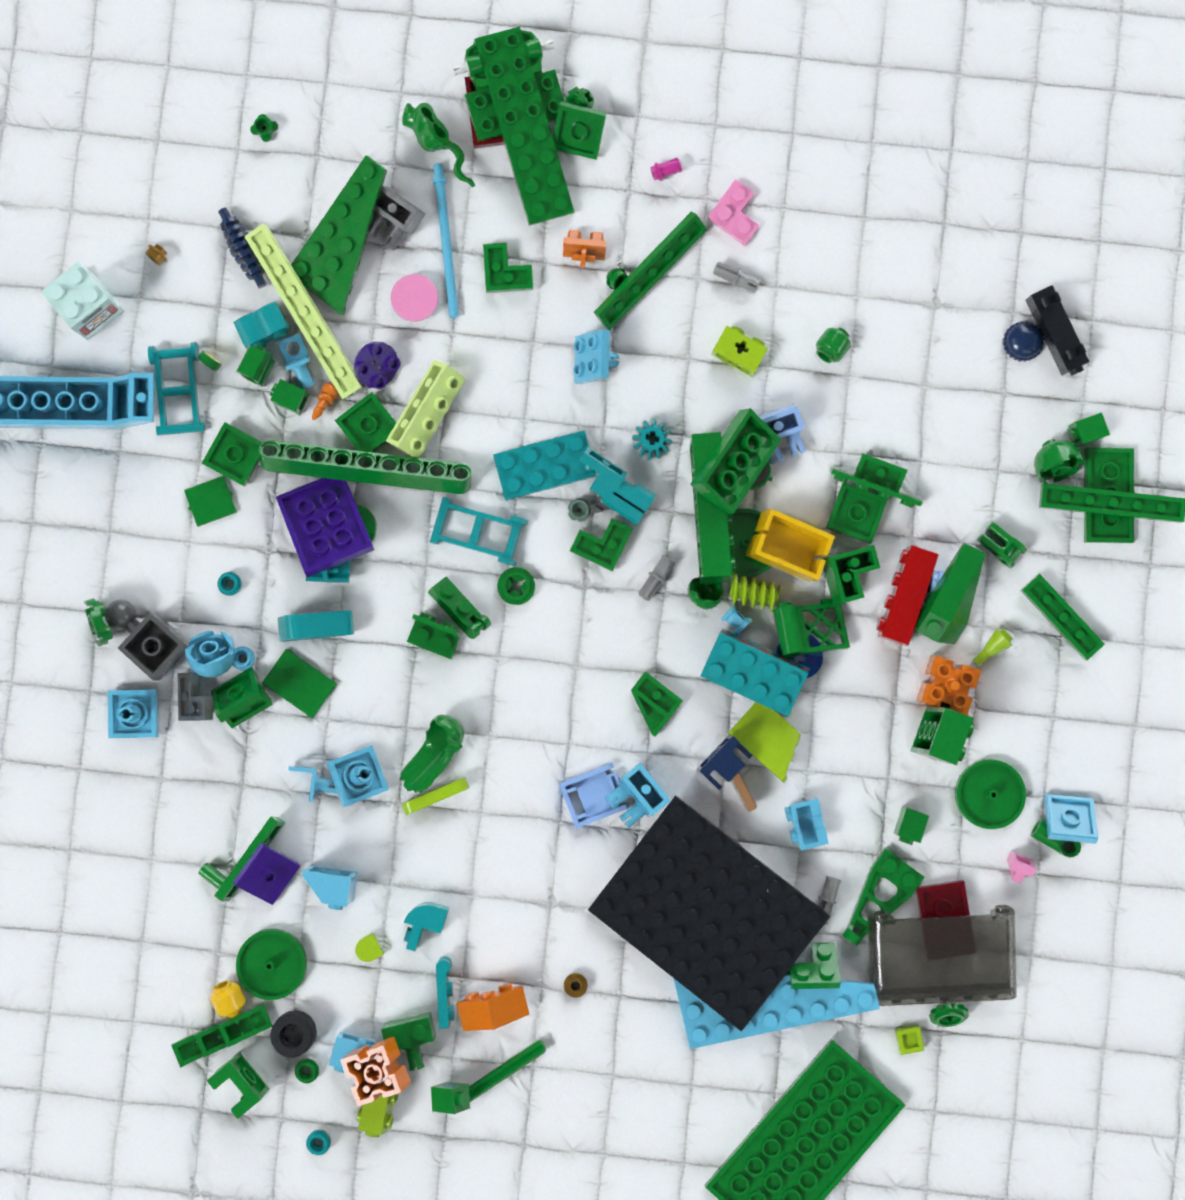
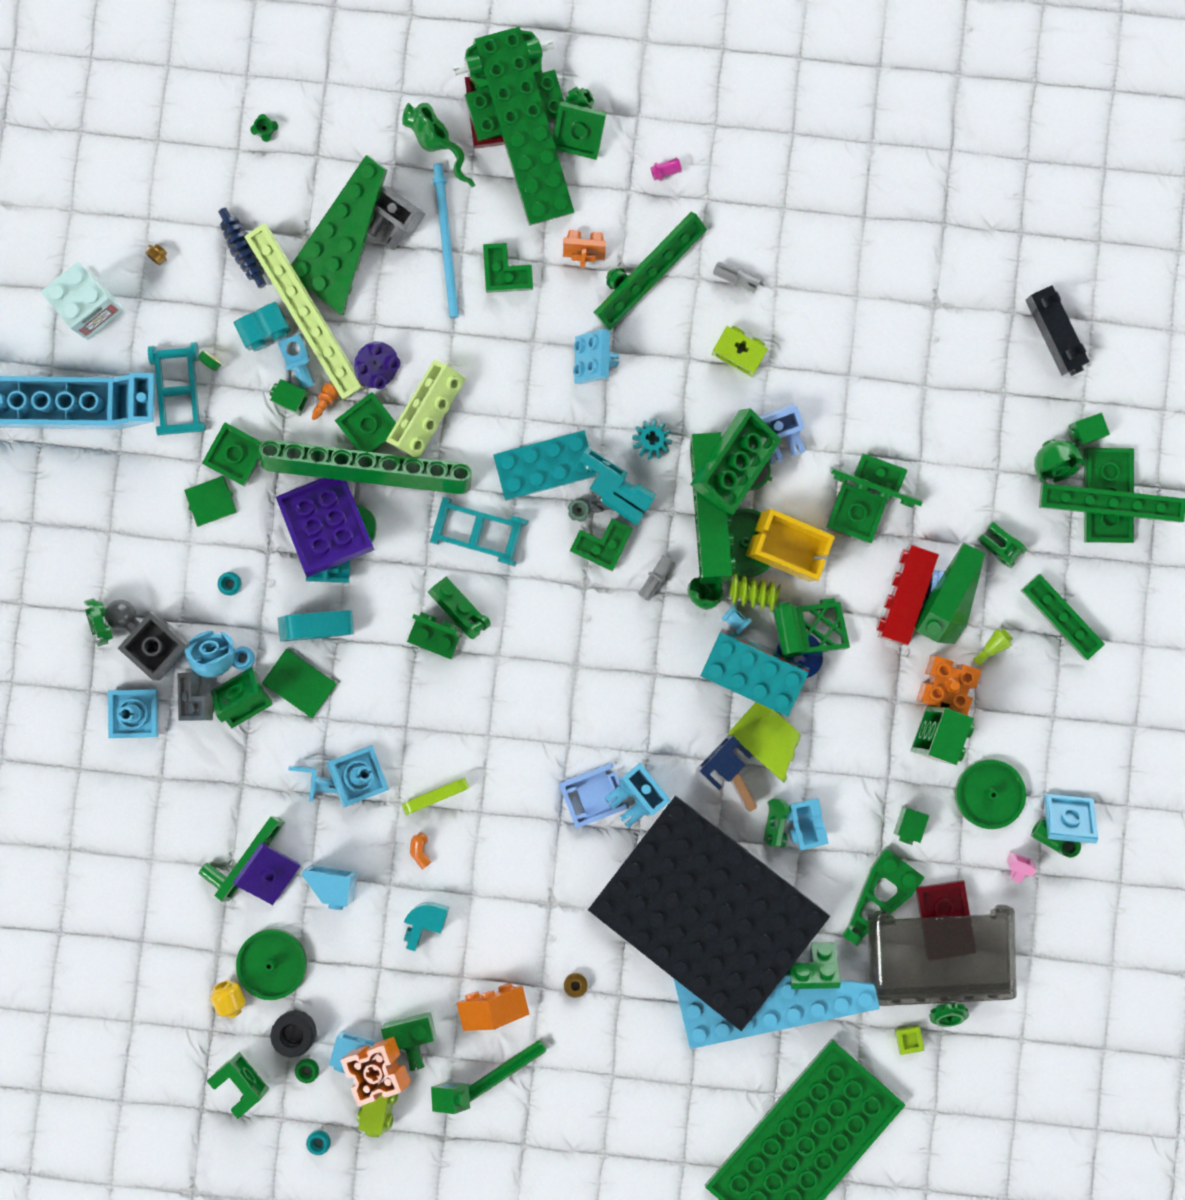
(221, 1035): green slope -> none
(256, 365): green brick -> none
(368, 948): lime tile -> none
(414, 297): bright pink piece -> none
(416, 850): none -> orange arm
(441, 743): green hair -> none
(444, 991): teal plate -> none
(504, 585): green gear -> none
(654, 702): green wing -> none
(729, 215): bright pink plate -> none
(773, 836): none -> green piece
(829, 894): light grey axle -> none
(833, 345): green head -> none
(843, 572): green brick -> none
(1023, 341): dark blue hat -> none

